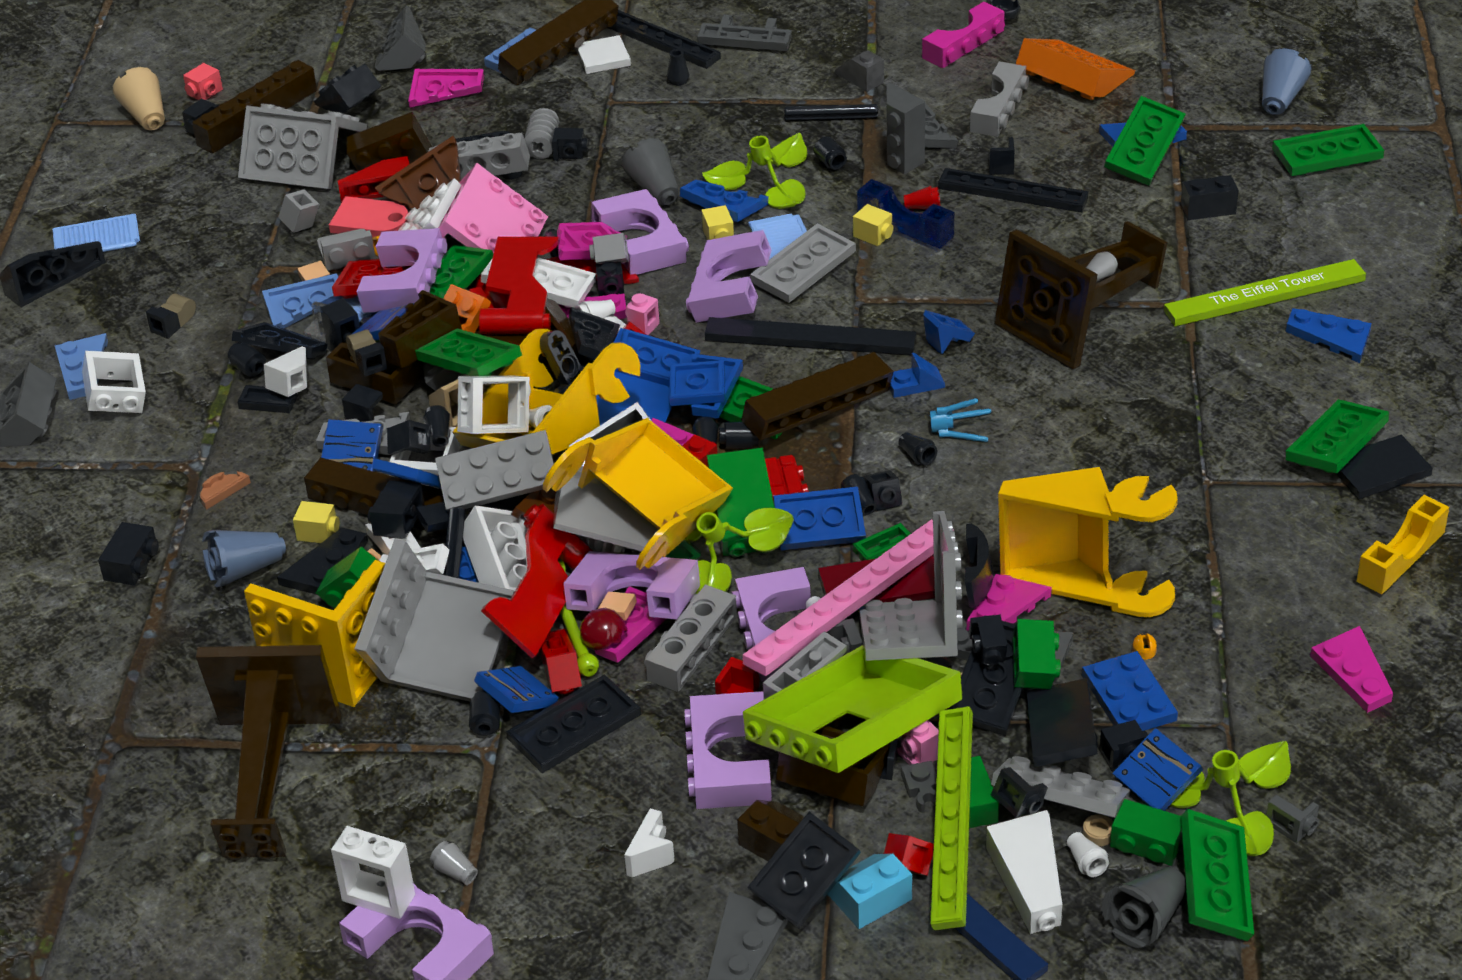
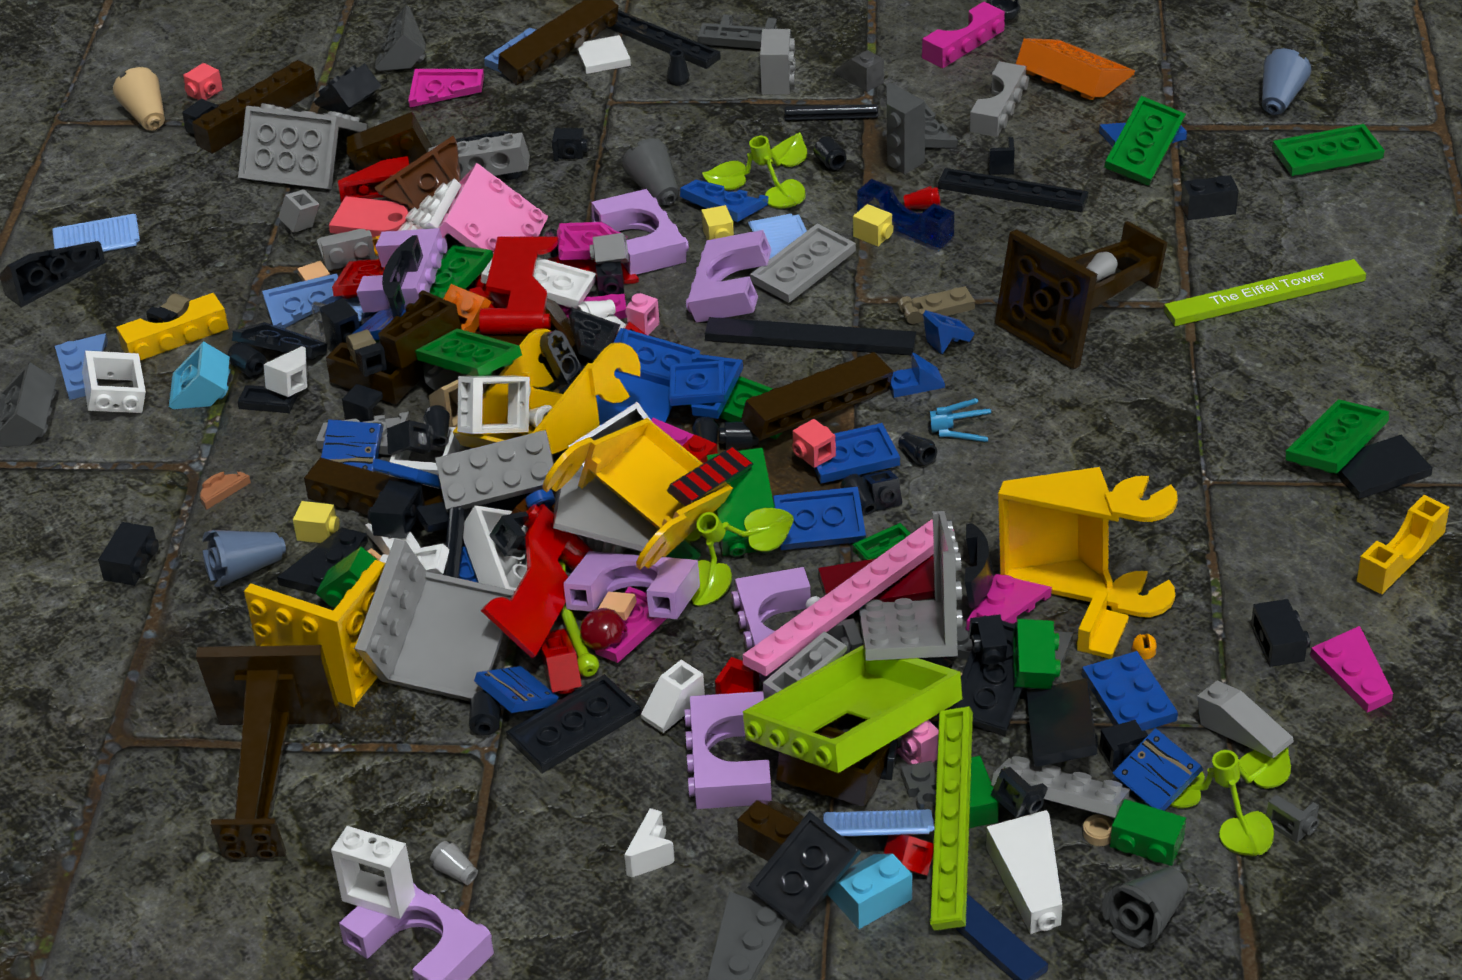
(200, 378): none -> medium azure slope
(202, 319): none -> yellow arch
(403, 260): none -> black slope
(509, 535): none -> black panel
(540, 132): light grey piece -> none
(540, 497): none -> blue tile
(673, 695): none -> white slope
(690, 638): light grey brick -> none
(710, 476): none -> tile
(777, 61): none -> light grey brick
(785, 475): red brick -> none
(814, 443): none -> coral brick
(859, 453): none -> blue plate
(880, 822): none -> light blue window
(943, 303): none -> dark tan plate
(1089, 857): white cone -> none
(1101, 628): none -> yellow panel
(1217, 875): green plate -> none
(1240, 719): none -> light grey slope
(1279, 632): none -> black brick
(1337, 332): blue wing -> none

